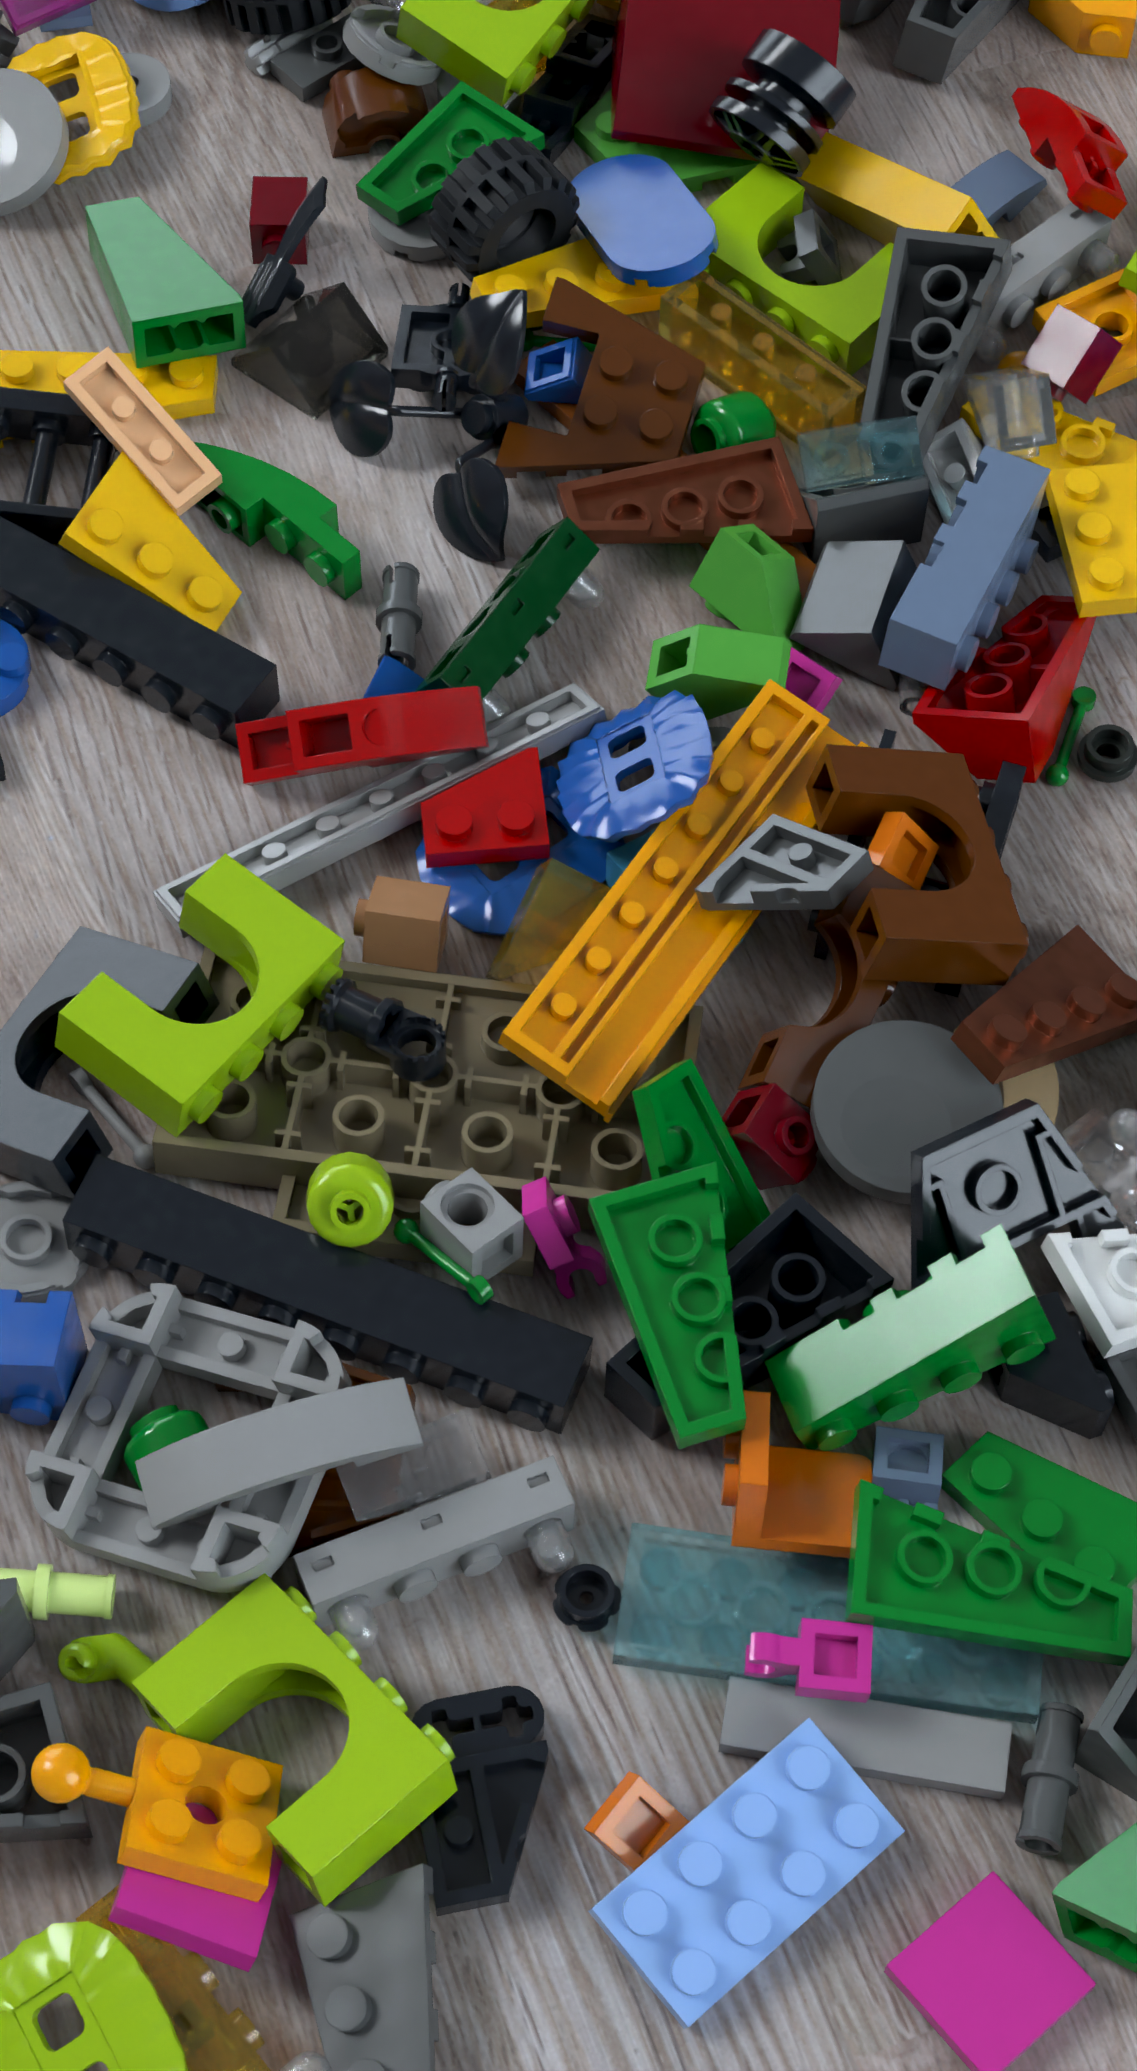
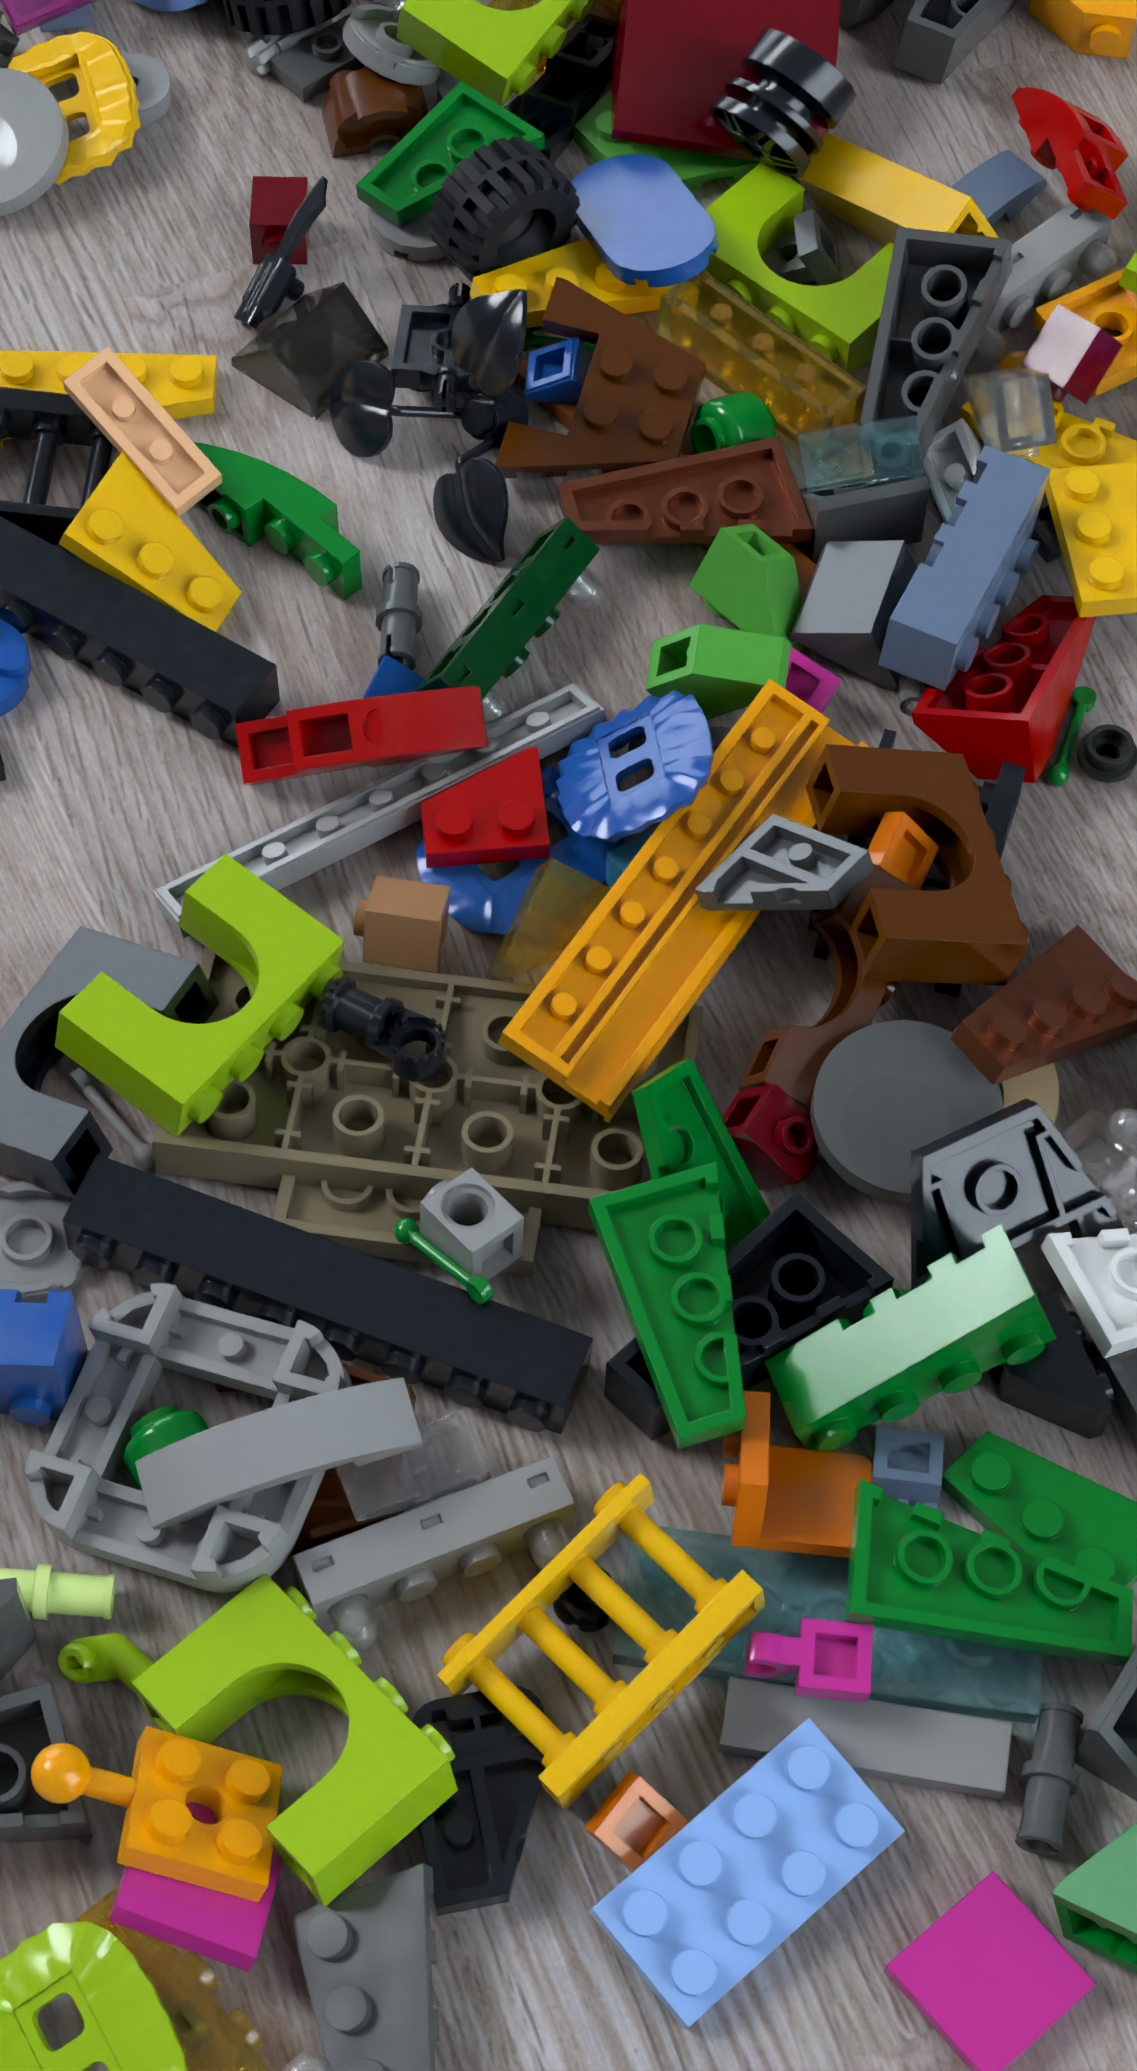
(160, 288): slope -> none
(355, 1179): lime head -> none
(552, 1225): dark pink plate -> none
(620, 1708): none -> yellow fence

